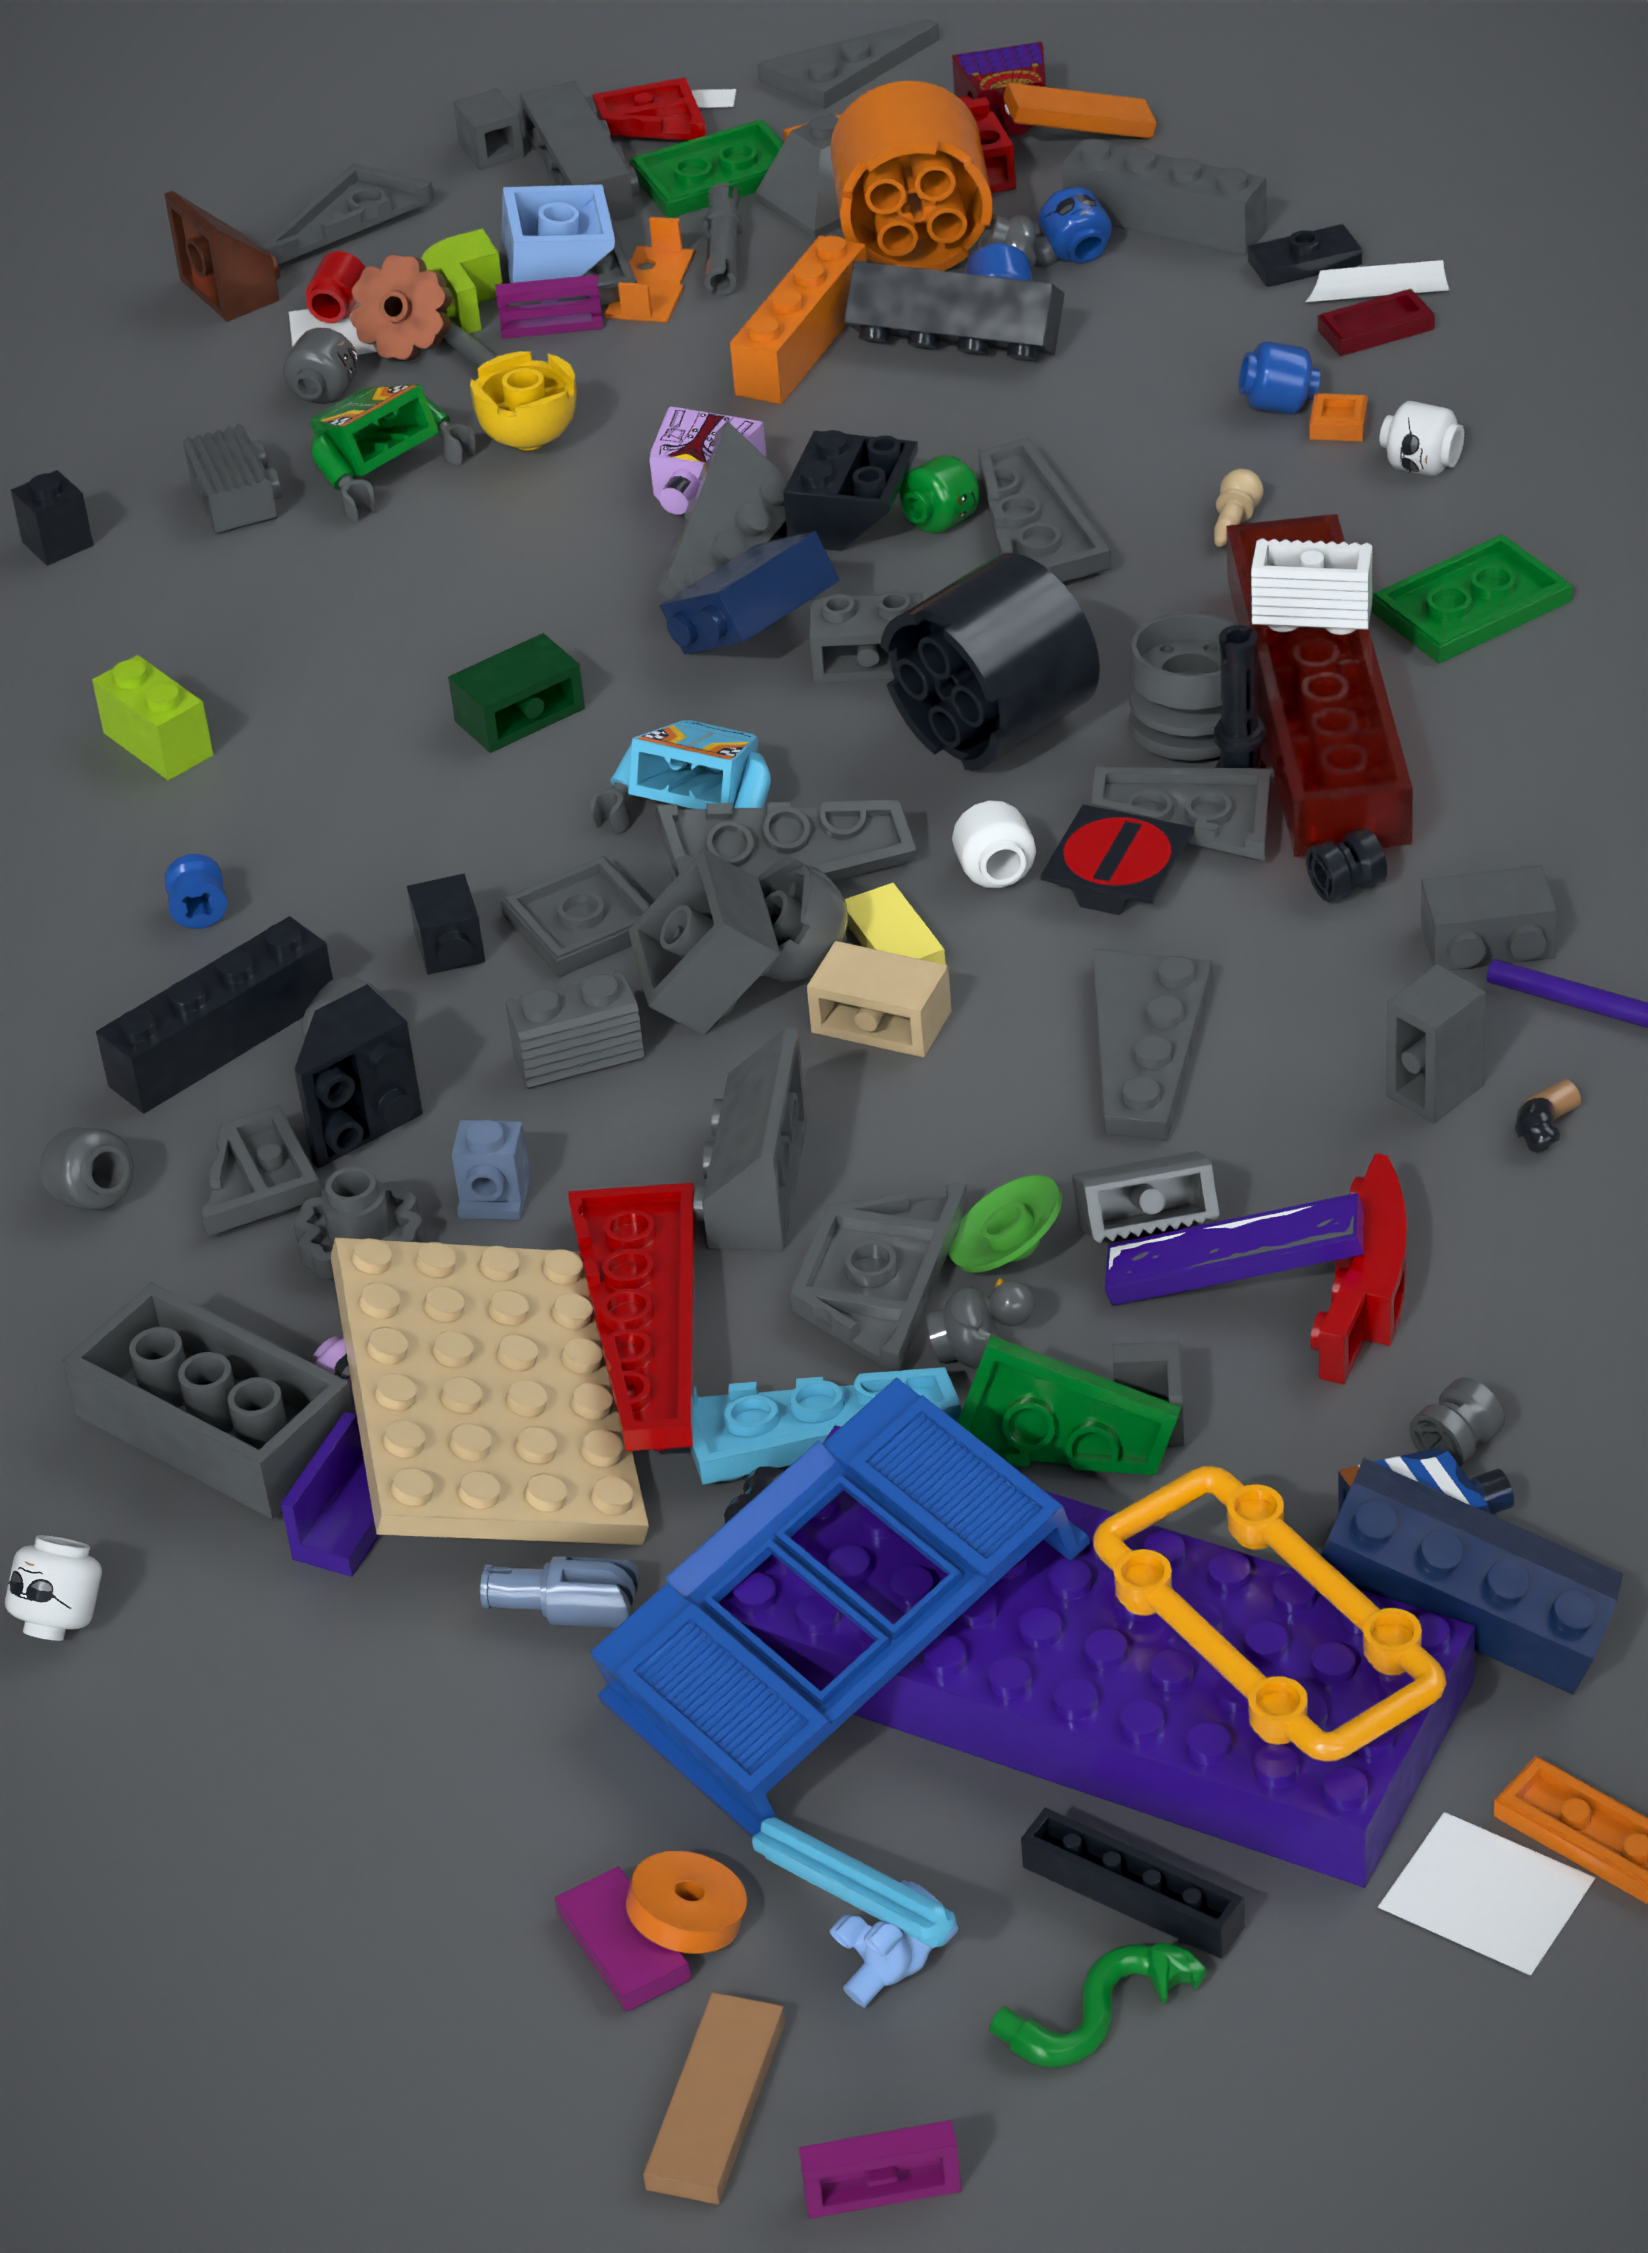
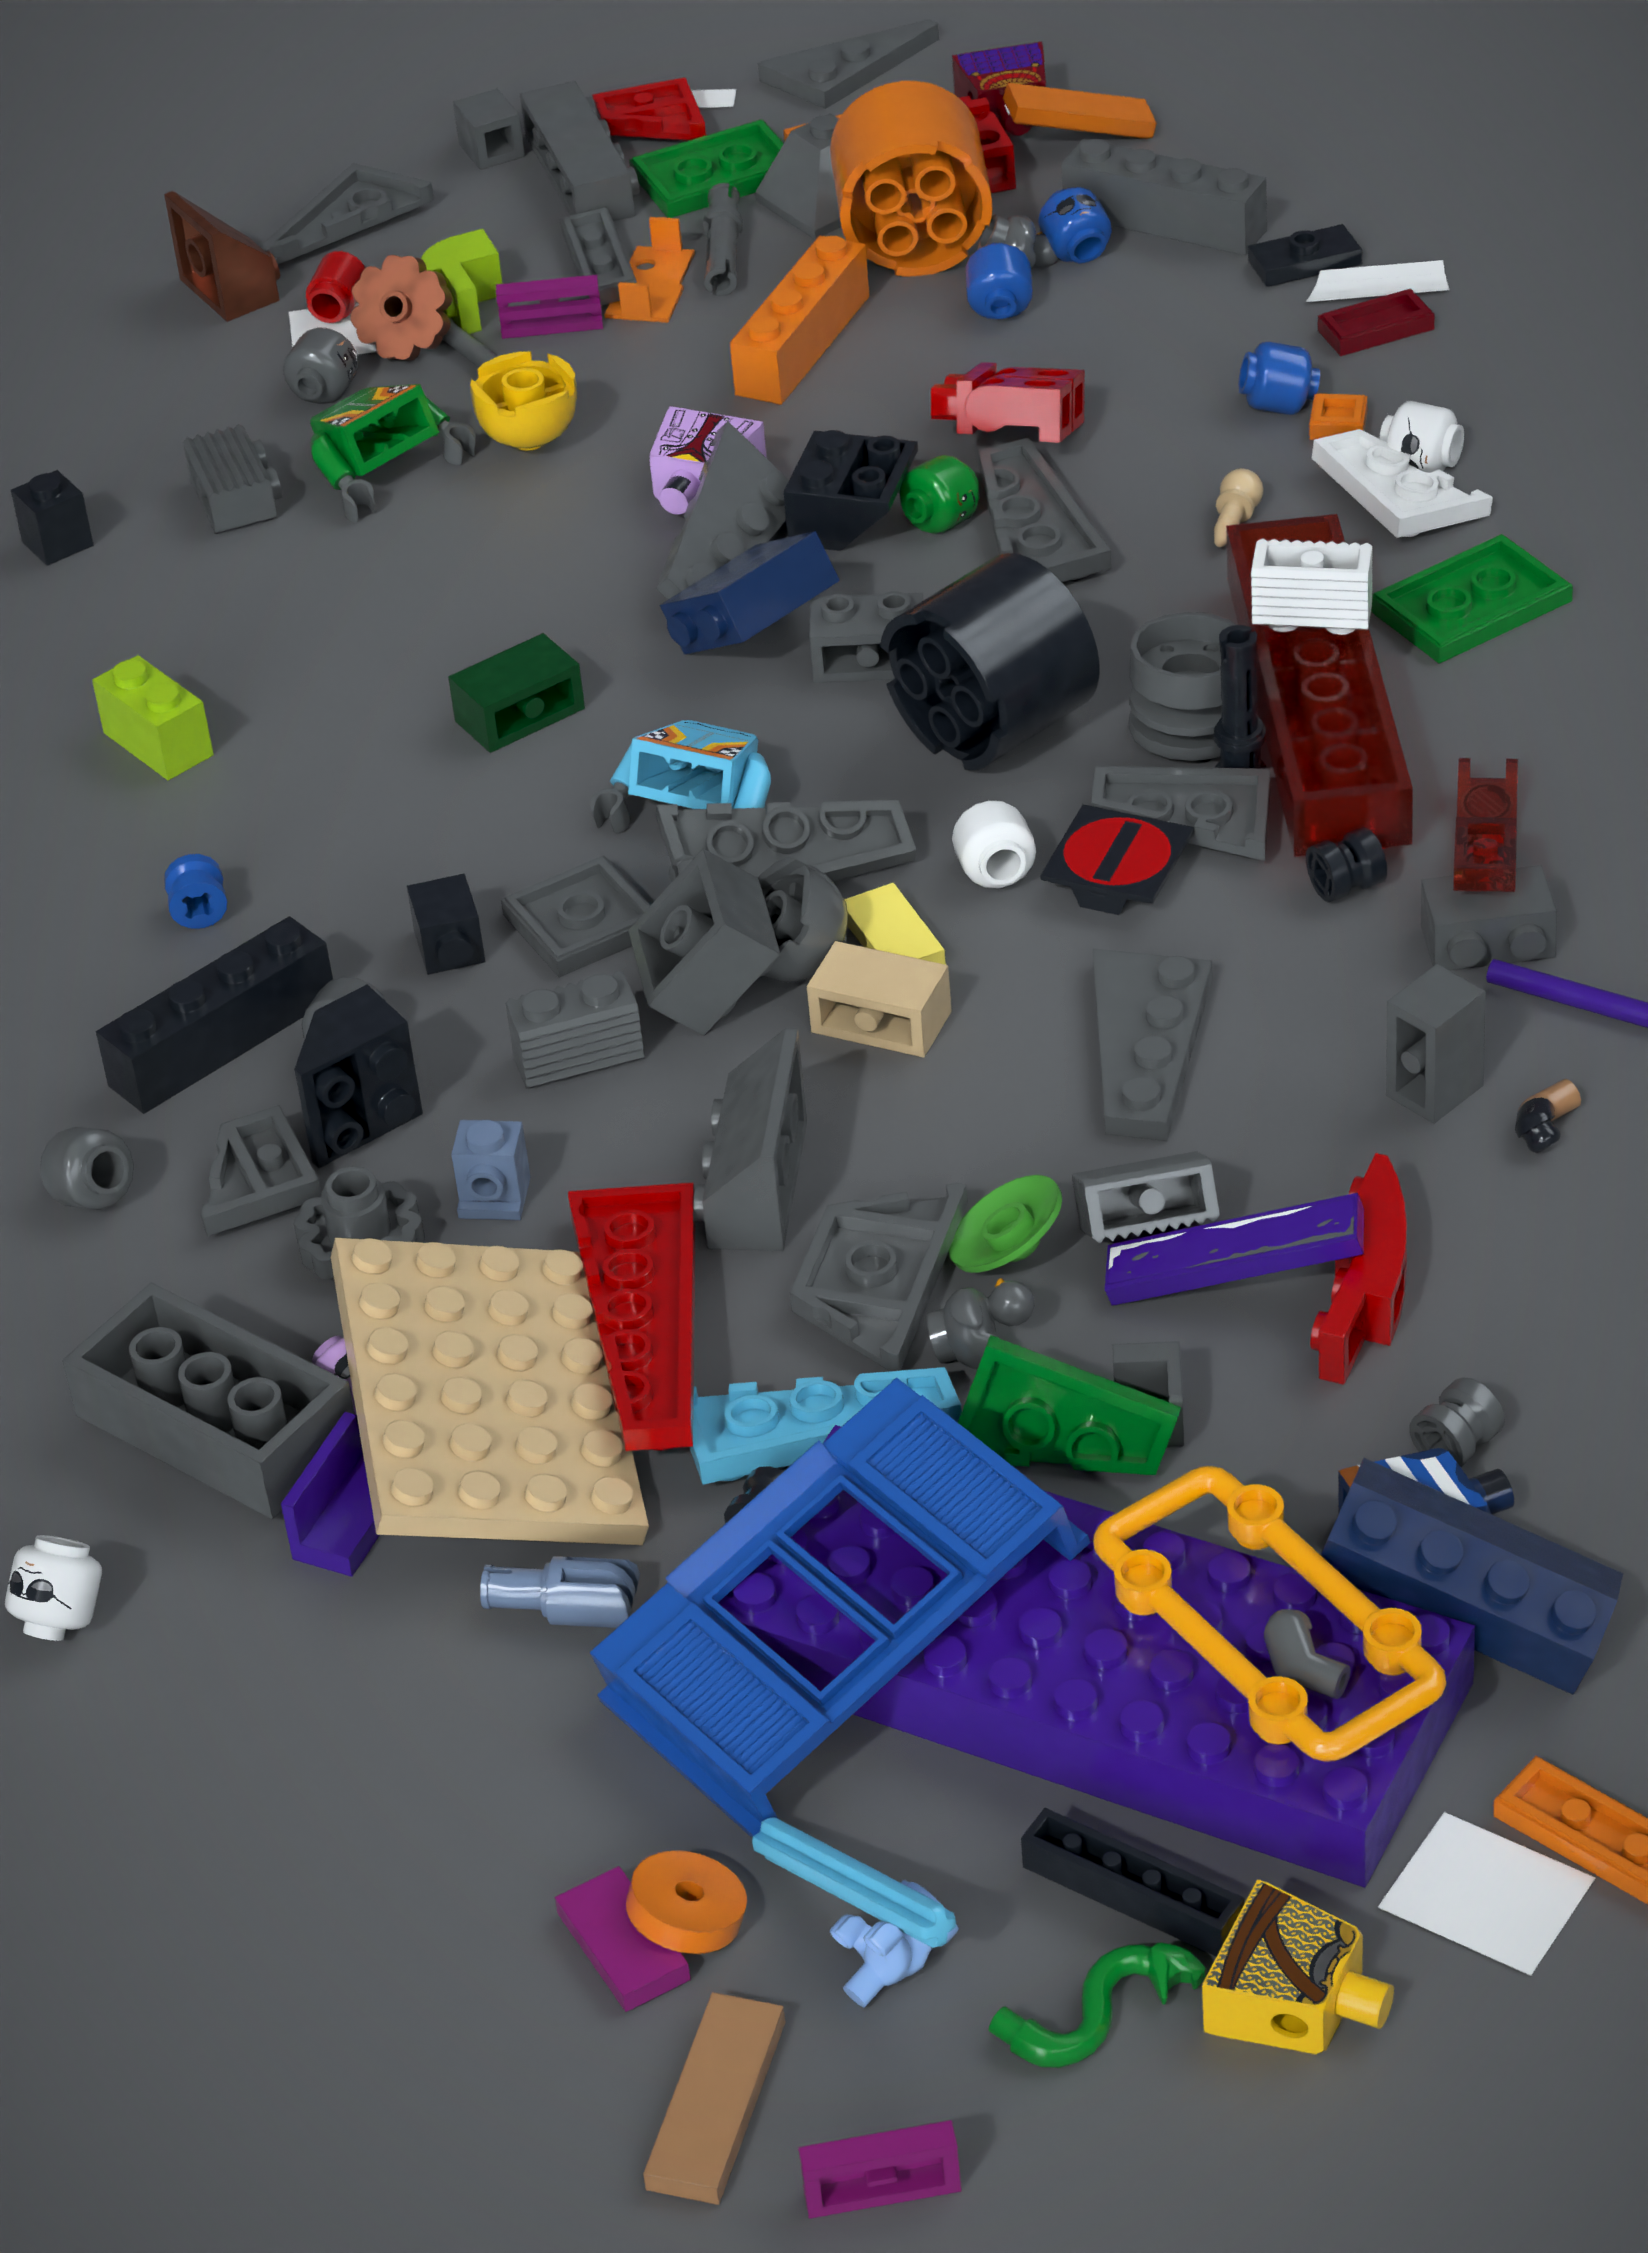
(554, 231): light blue slope -> none
(954, 309): black brick -> none
(1013, 397): none -> hips
(1290, 1976): none -> torso
(1294, 1655): none -> dark grey arm
(1392, 489): none -> white wing
(1486, 830): none -> clear red piece

